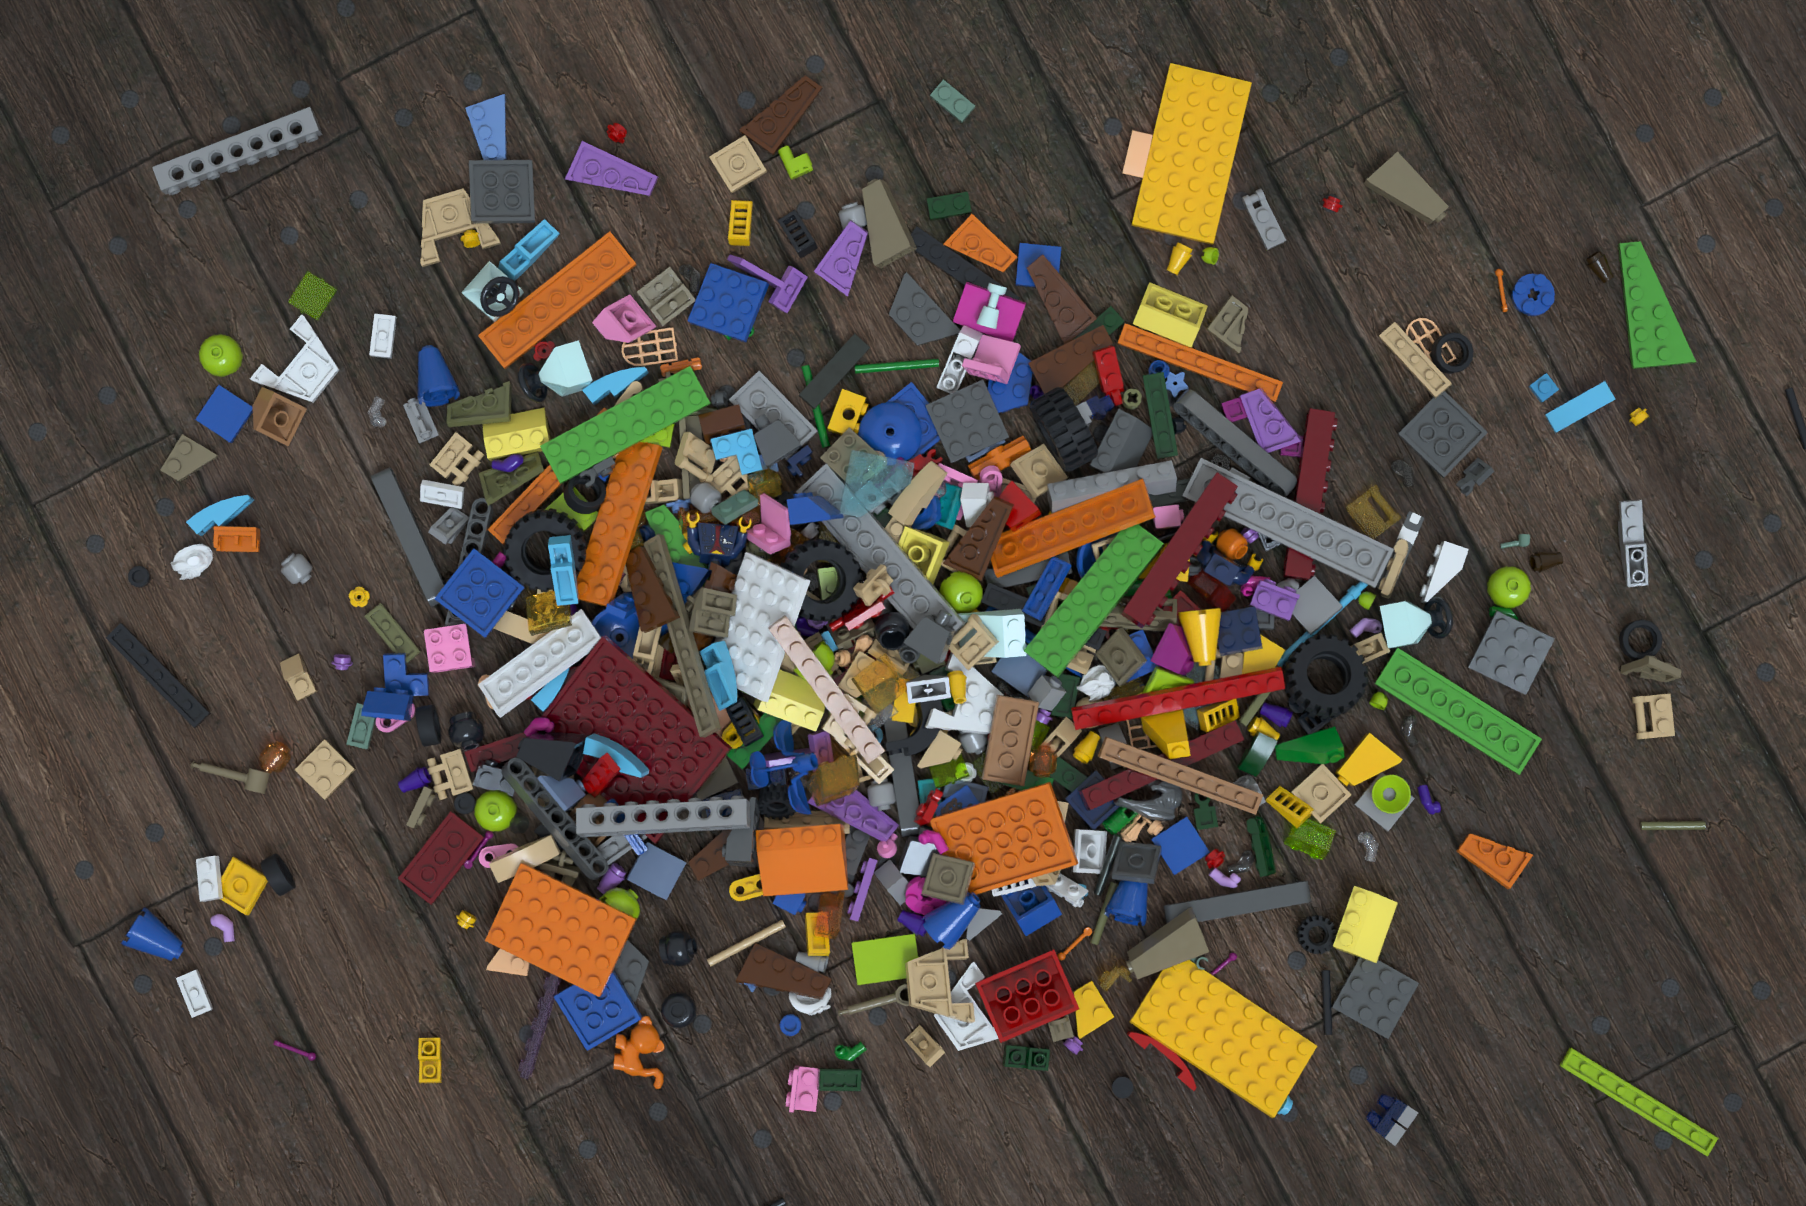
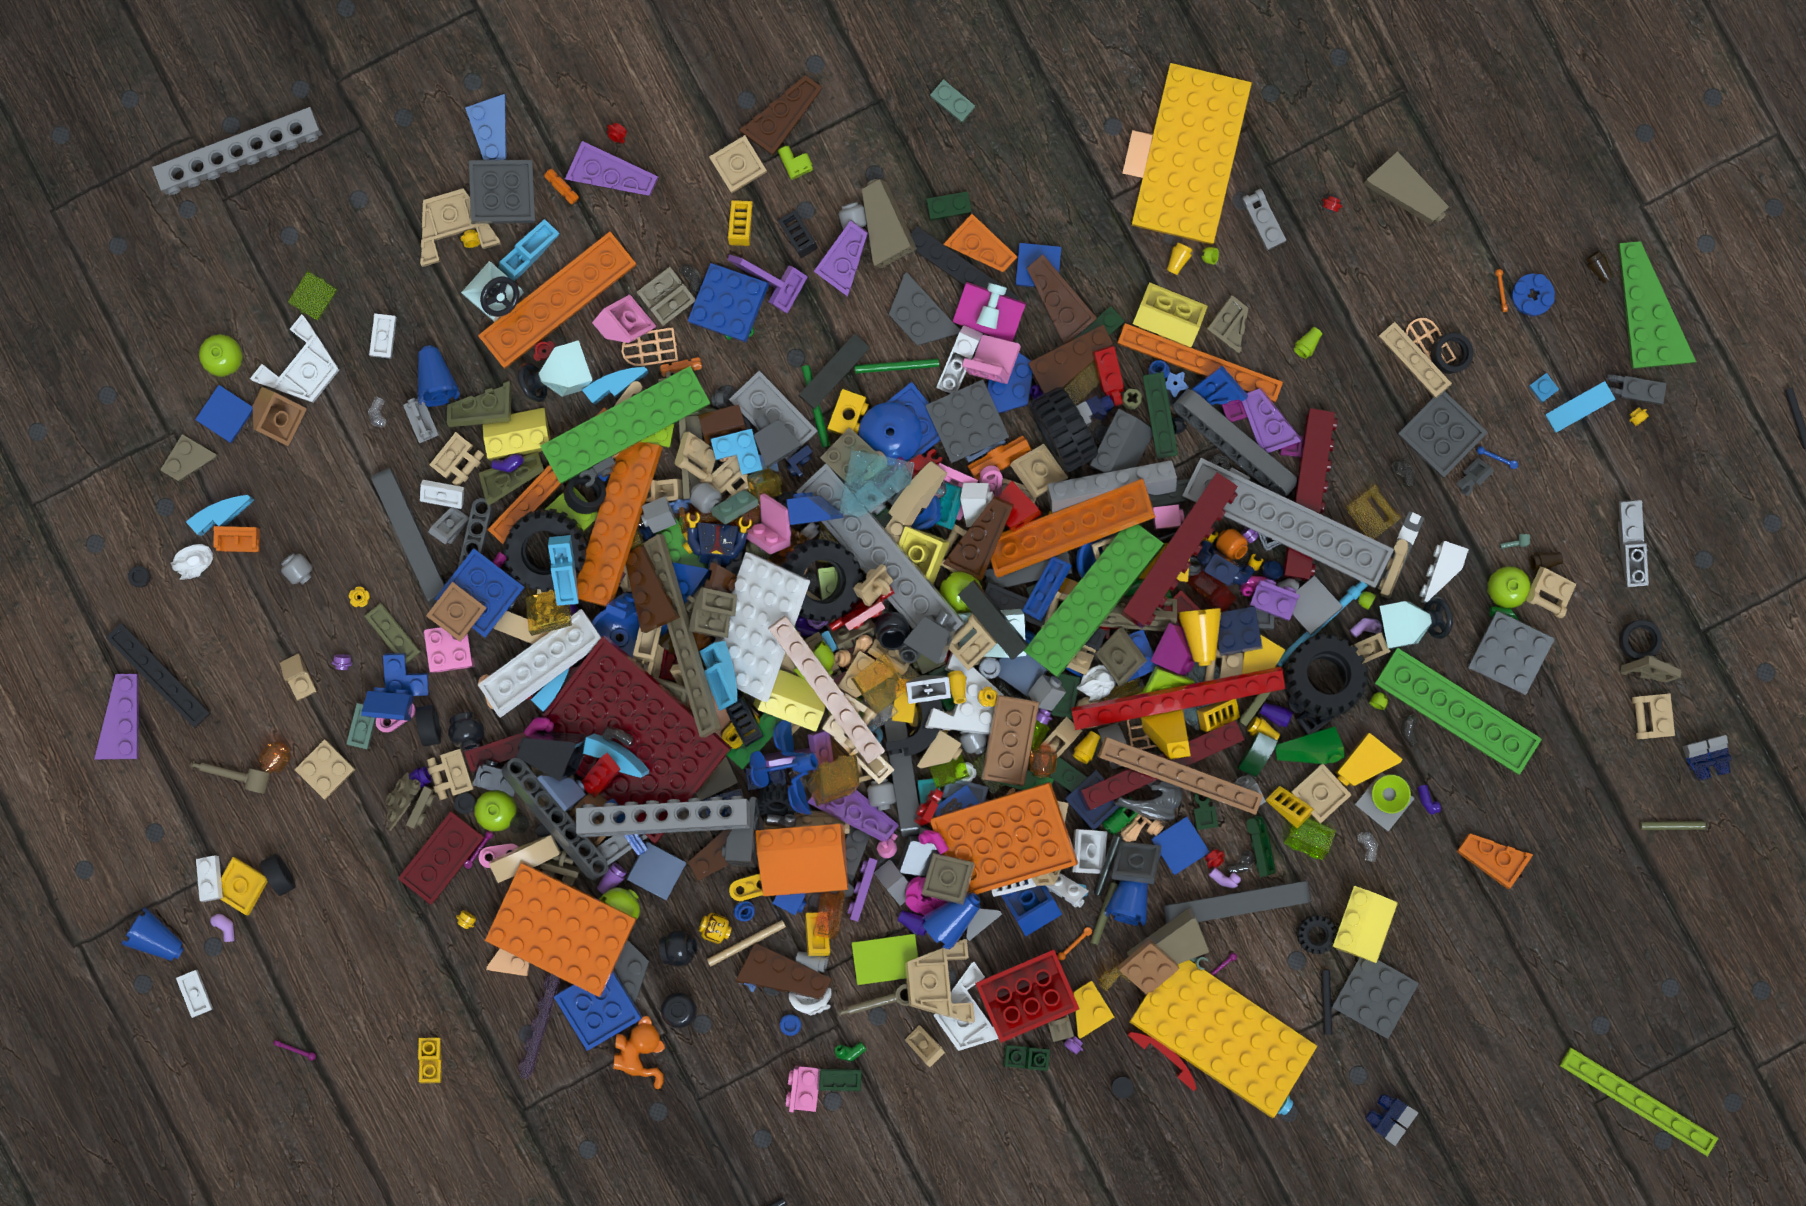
(121, 723): none -> medium lavender wing
(400, 799): none -> dark tan hinge
(456, 612): none -> medium nougat plate
(561, 186): none -> orange axle
(612, 732): none -> clear smoke arm
(658, 515): none -> light grey brick
(714, 928): none -> yellow head
(745, 915): none -> blue plate
(786, 821): none -> flat silver arm
(982, 697): none -> yellow plate
(989, 667): none -> tile
(993, 620): none -> pearl dark grey tile
(1148, 967): none -> medium nougat plate
(1220, 388): none -> blue wing
(1272, 570): none -> dark blue plate
(1306, 345): none -> lime cone
(1512, 464): none -> blue hinge
(1554, 586): none -> tan plate
(1638, 389): none -> dark grey hinge
(1708, 753): none -> hips

